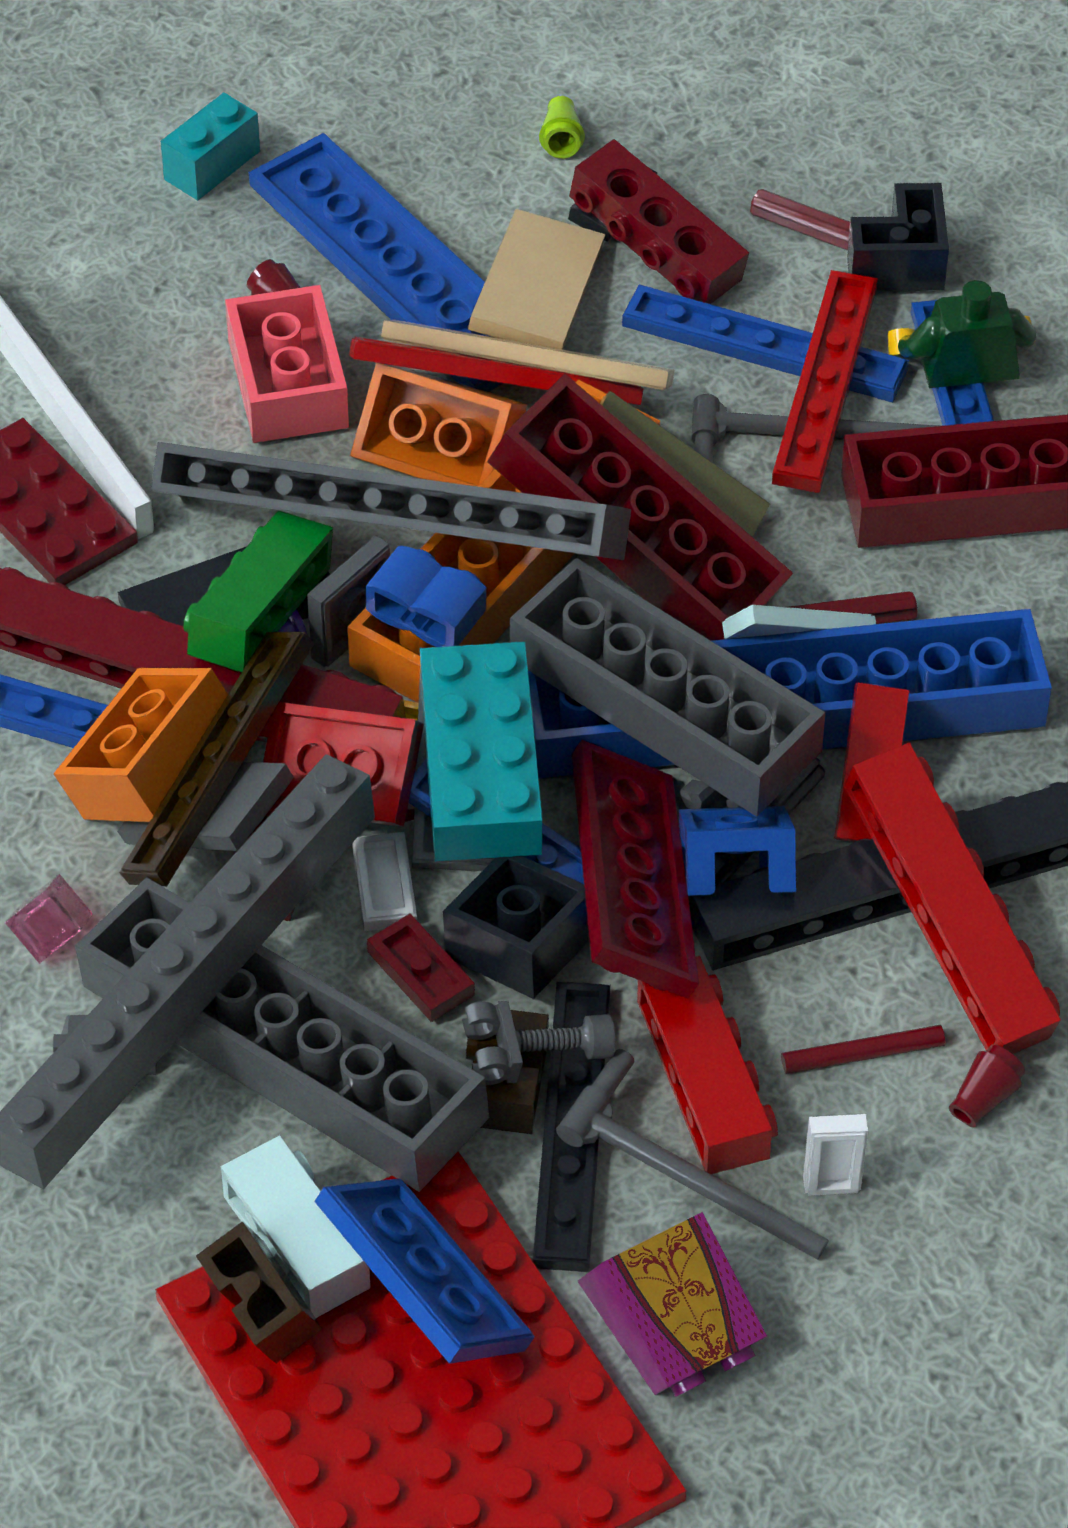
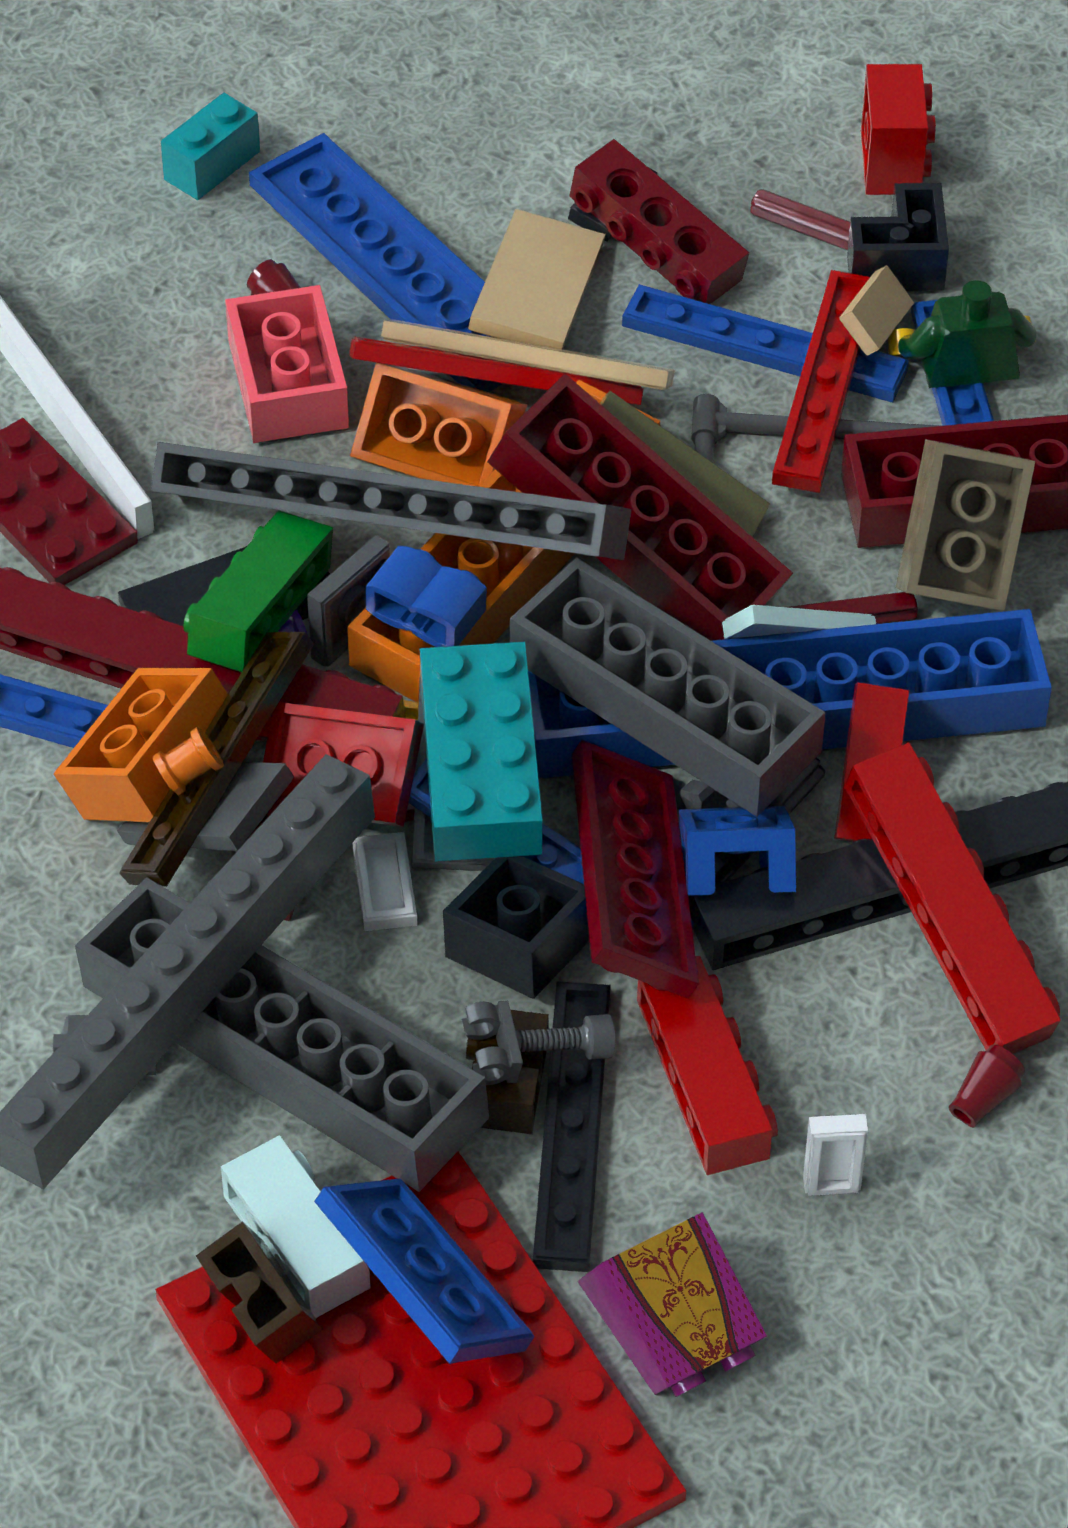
(49, 918): clear pink panel -> none
(188, 761): none -> orange bush
(420, 967): dark red plate -> none
(561, 130): lime cone -> none
(592, 1118): dark grey bar -> none
(863, 1049): dark red bar -> none
(876, 310): none -> tan tile
(896, 127): none -> red brick
(965, 525): none -> dark tan brick

